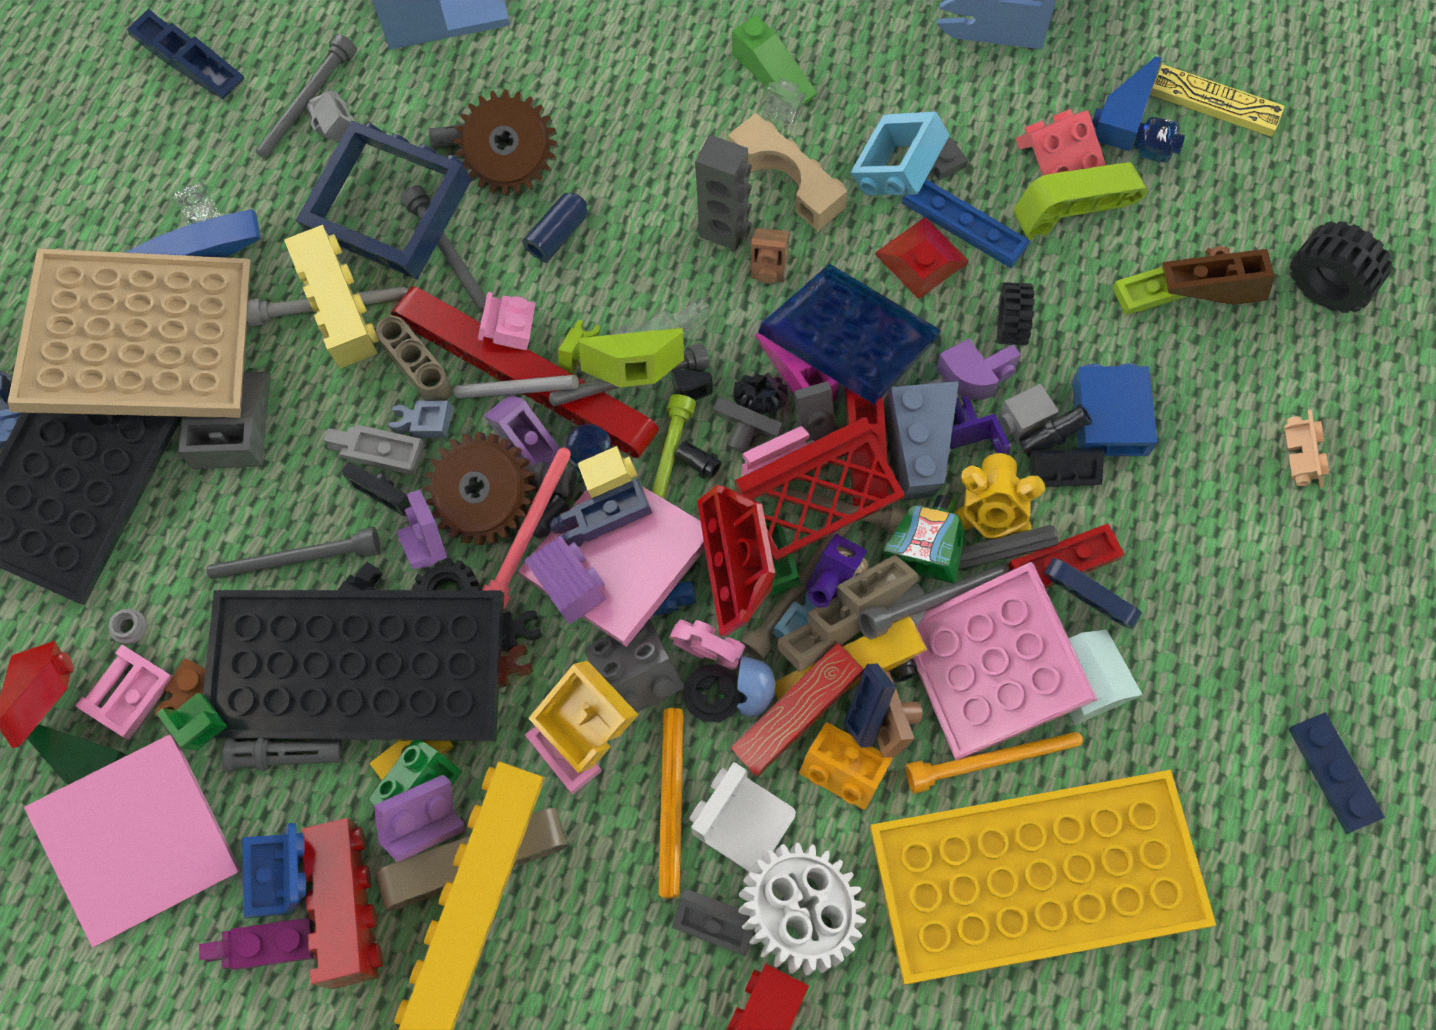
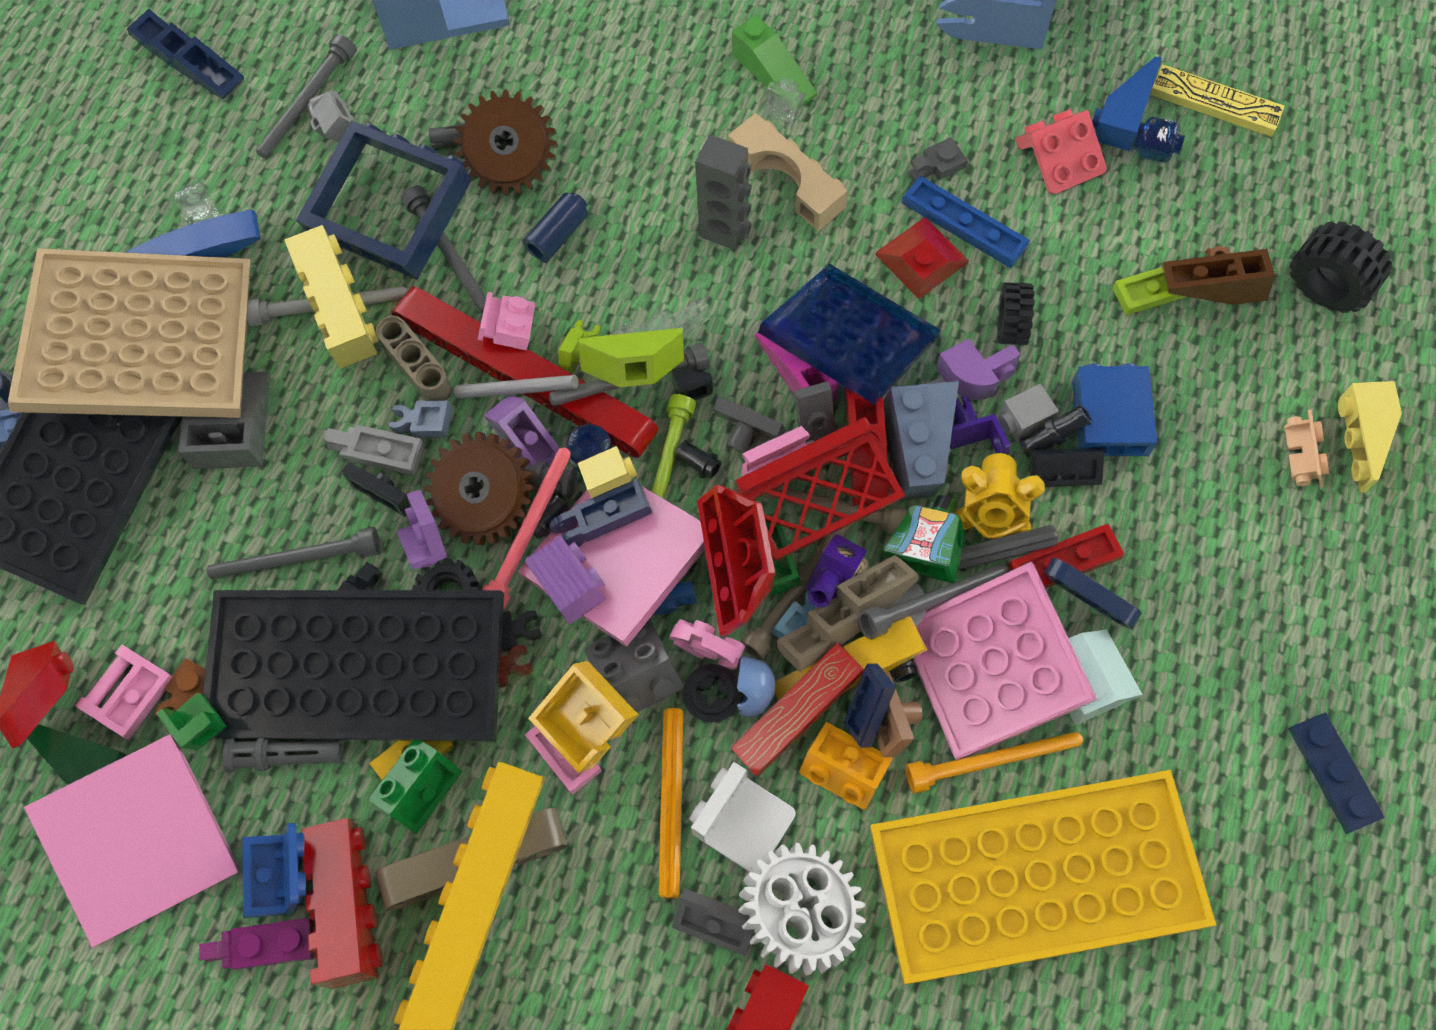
(118, 622): light grey plate -> none
(417, 819): medium lavender bracket -> none
(768, 400): black gear -> none
(769, 255): nougat slope -> none
(921, 132): medium azure window -> none
(1077, 194): lime beam -> none
(1371, 421): none -> light yellow slope

